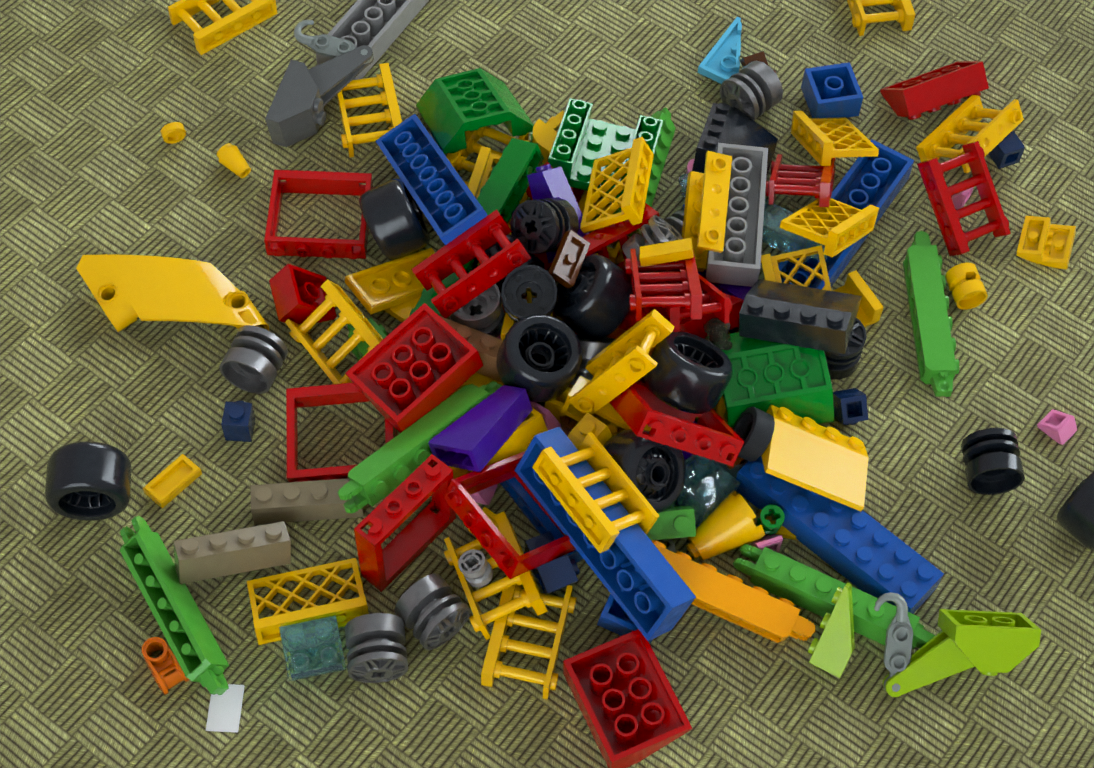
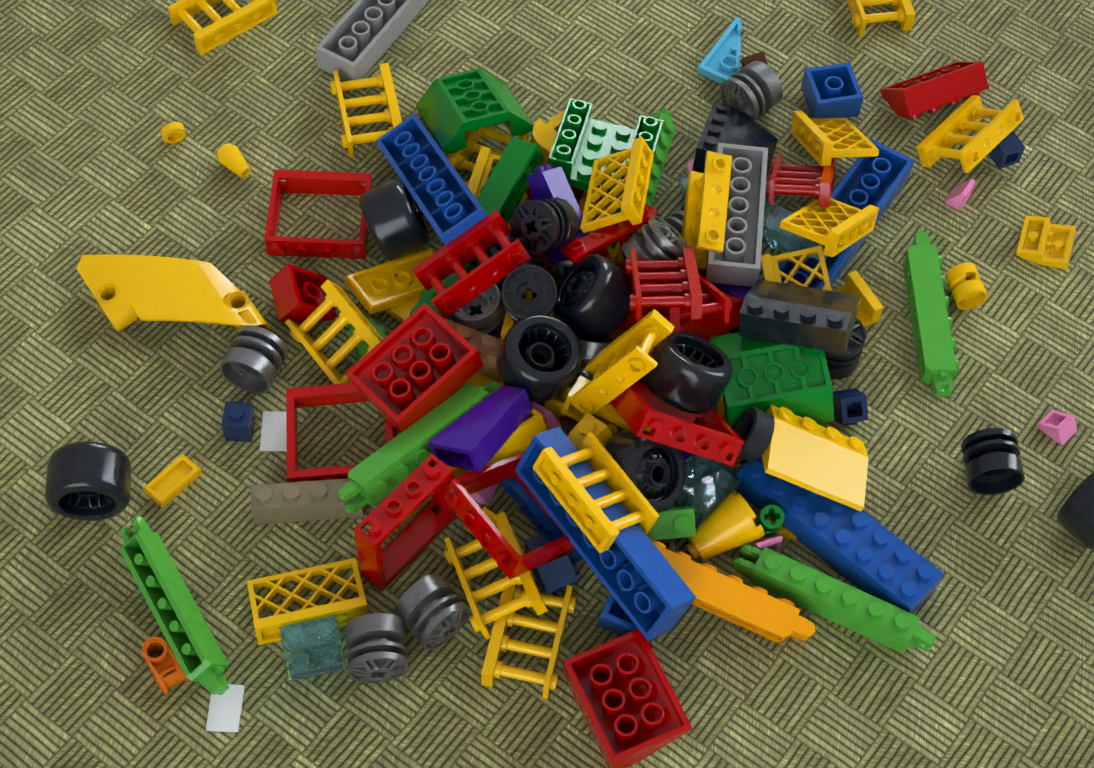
(232, 552): dark tan brick -> none
(273, 431): none -> white sticker
(304, 92): dark grey slope -> none
(475, 568): light grey wheel -> none
(569, 259): reddish brown tile -> none
(666, 252): yellow tile -> none
(718, 333): clear smoke brick -> none
(837, 640): lime slope -> none
(942, 204): red fence -> none
(967, 640): lime slope -> none

